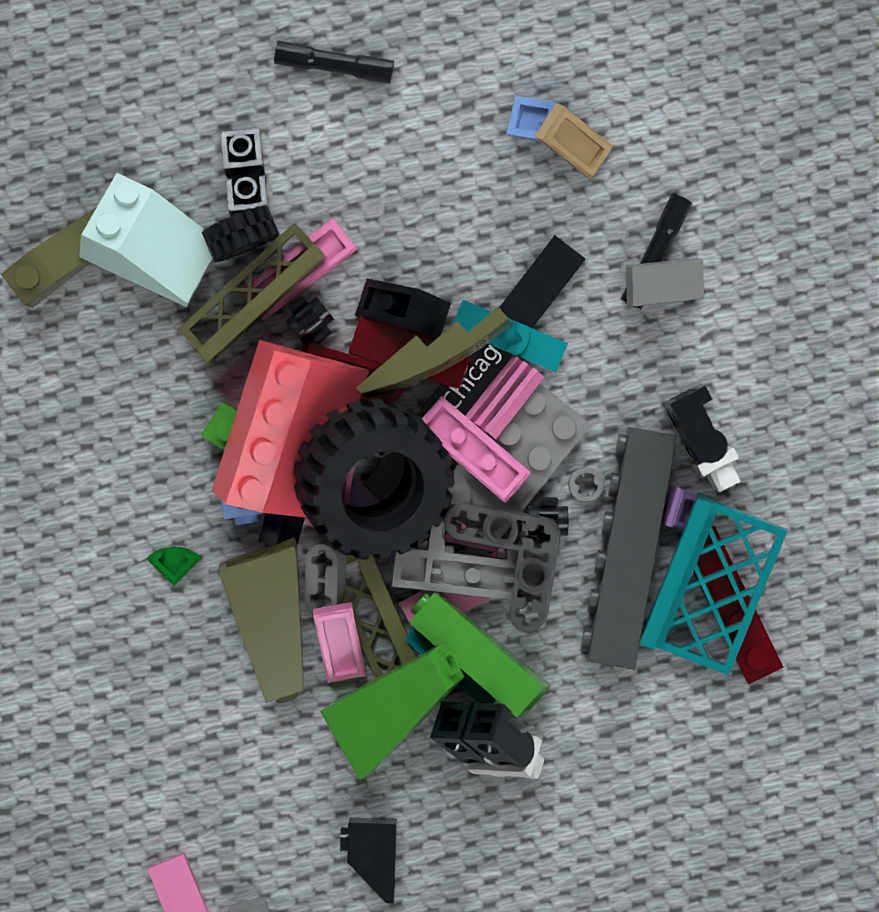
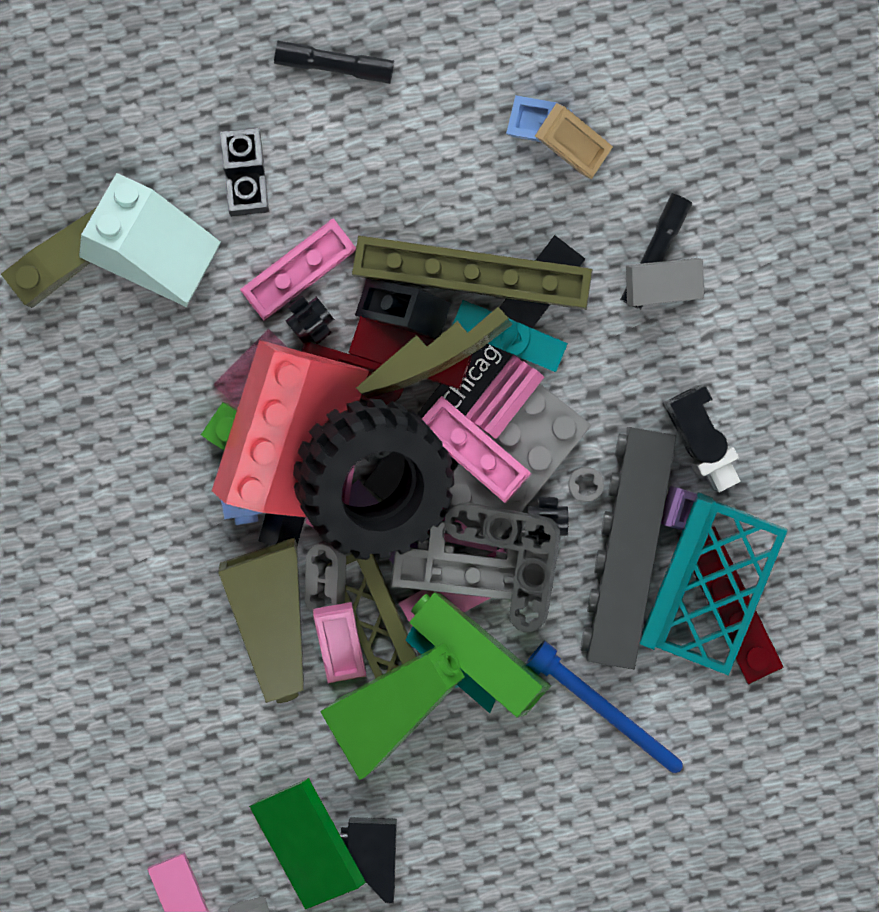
(174, 562): green tile -> none
(240, 233): black tyre -> none
(262, 303): olive fence -> none
(307, 844): none -> green tile
(472, 272): none -> olive plate
(487, 740): black hips -> none
(547, 662): none -> blue piece

